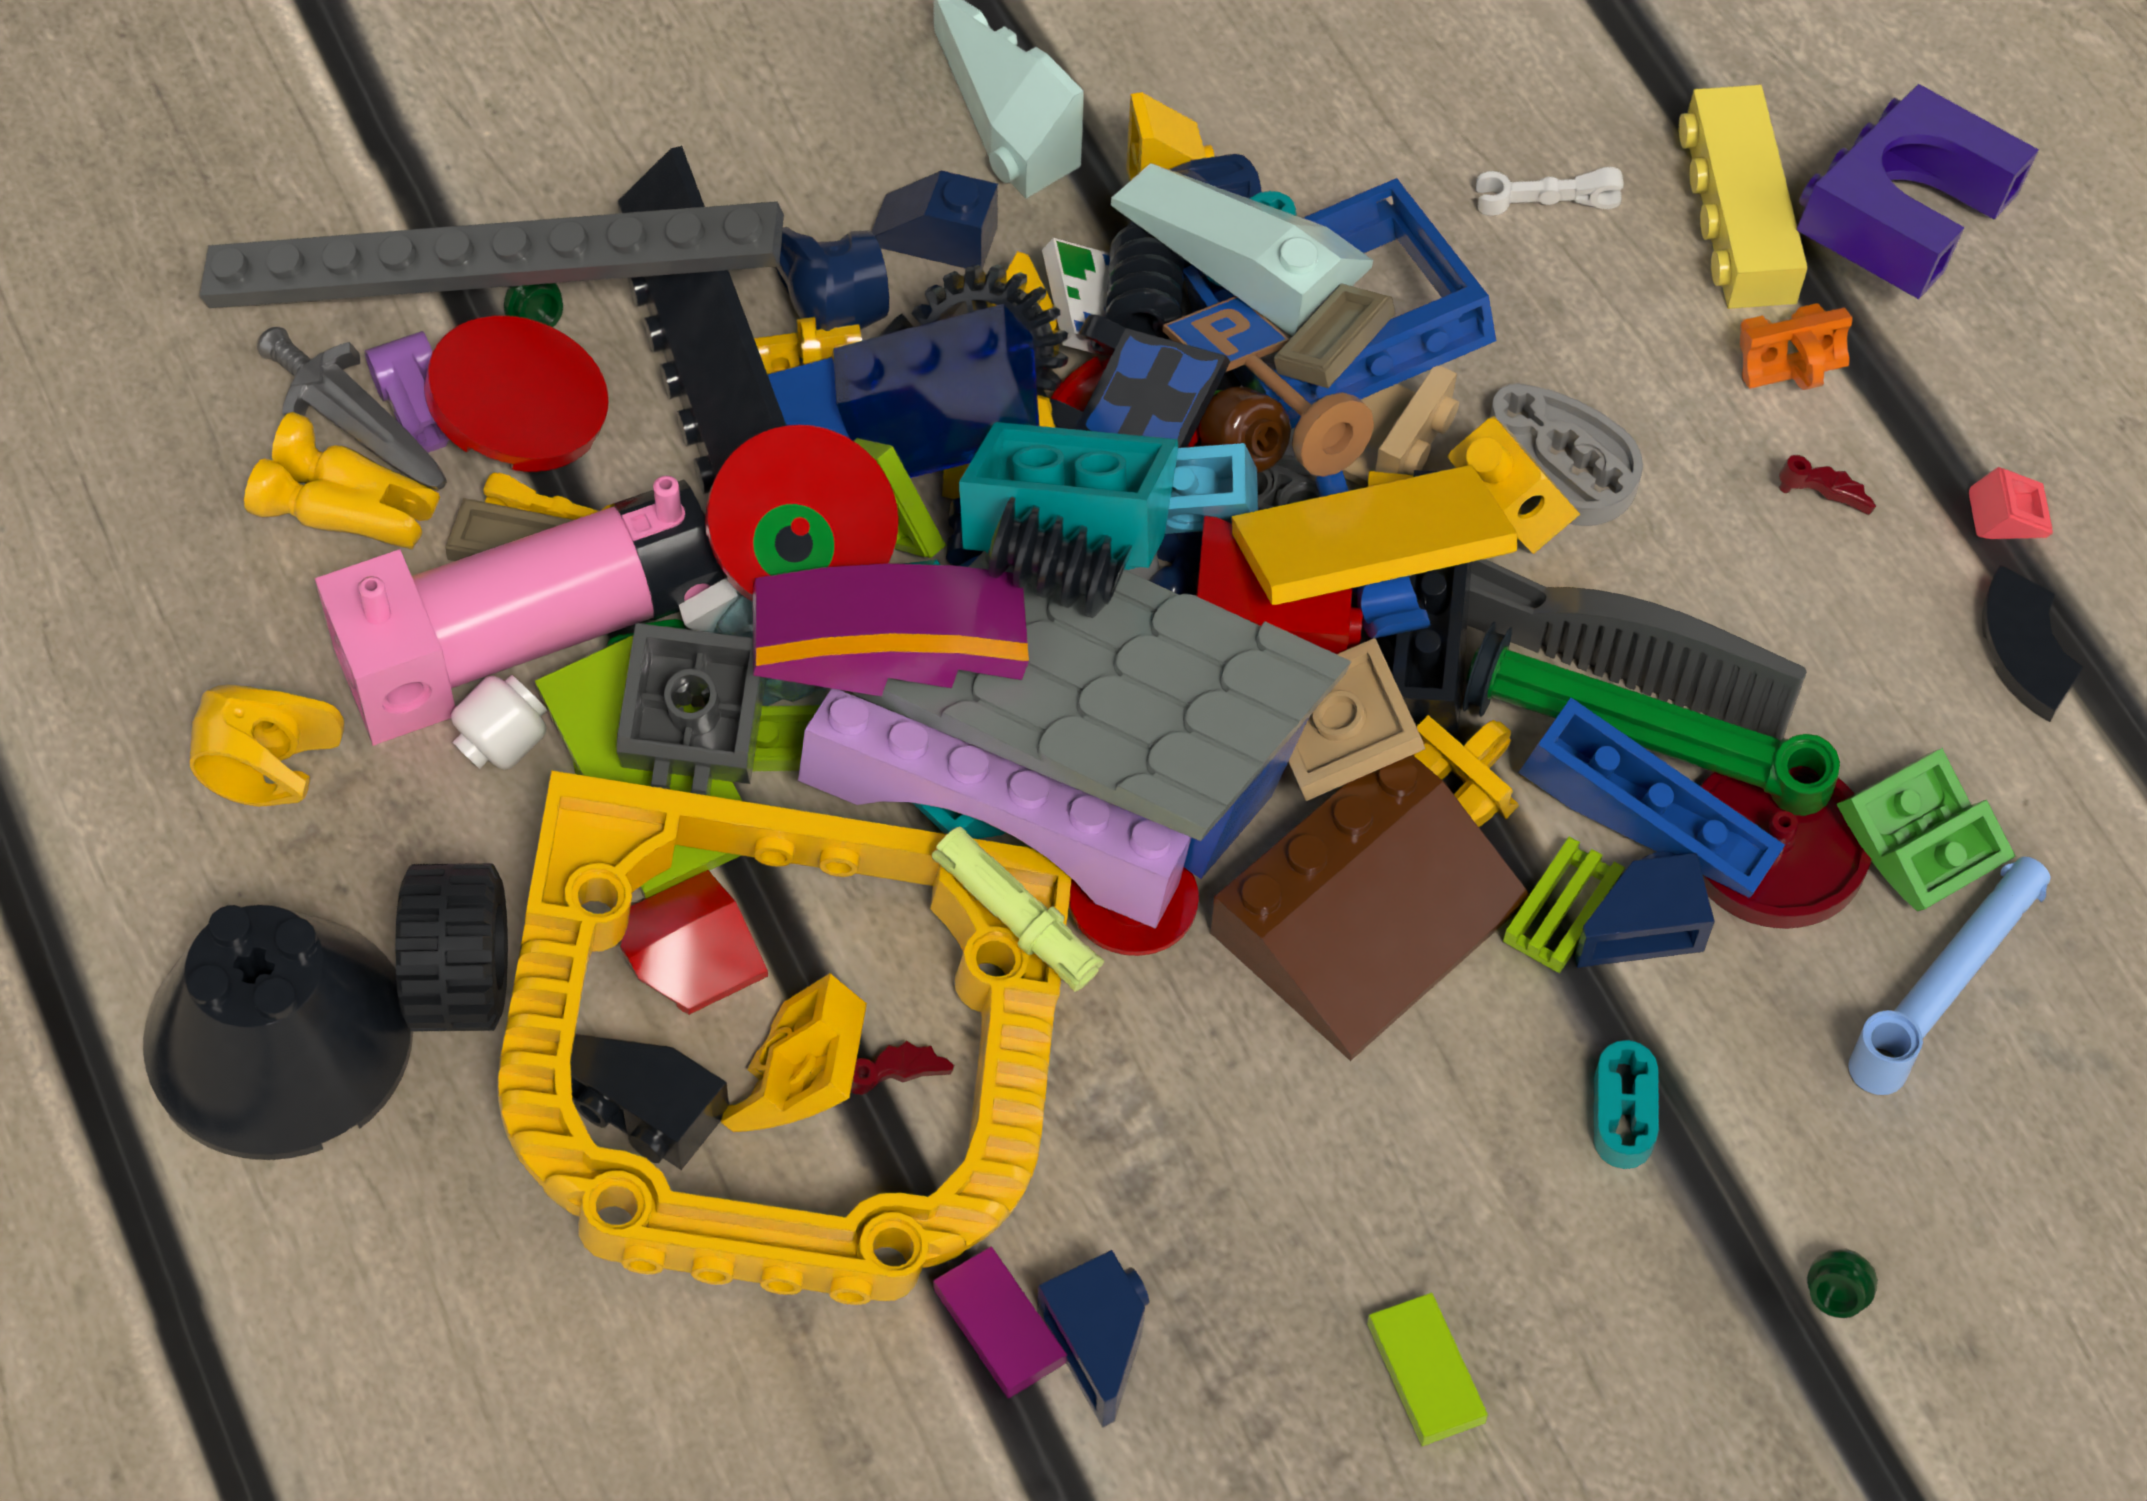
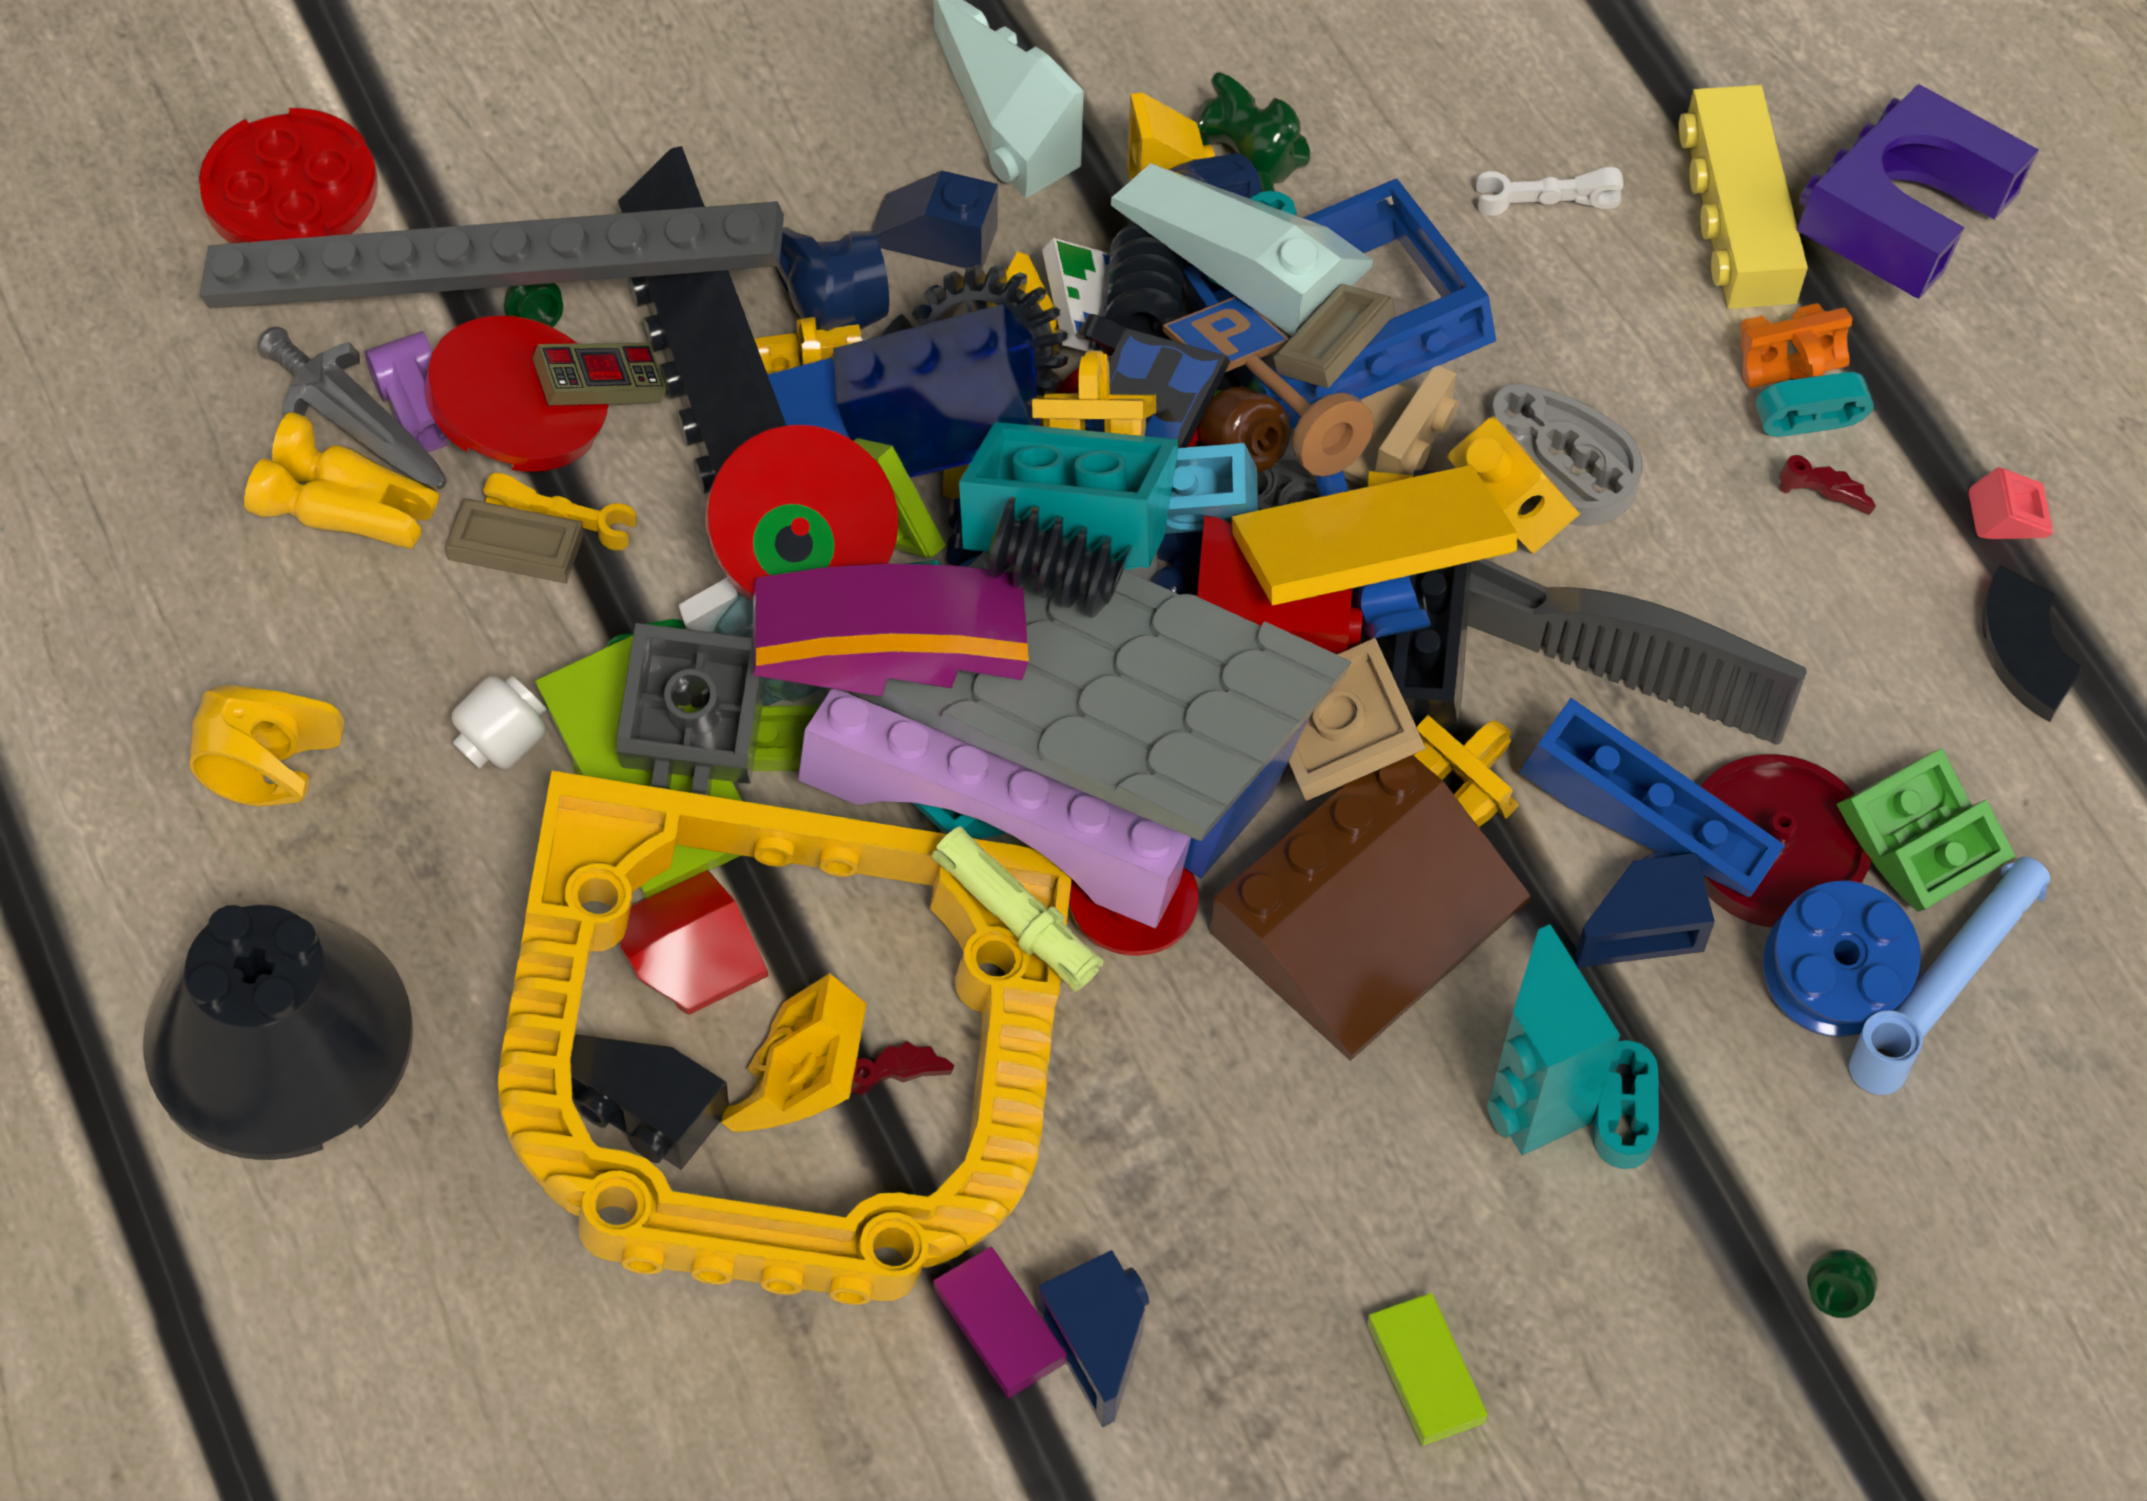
(288, 178): none -> red tile
(428, 632): bright pink piece -> none
(451, 947): black tyre -> none
(599, 373): none -> tile
(1120, 411): none -> yellow hips
(1264, 136): none -> dark green animal
(1552, 1051): none -> teal slope
(1588, 865): lime tile -> none
(1656, 724): green piece -> none
(1814, 404): none -> teal beam
(1862, 930): none -> blue wheel

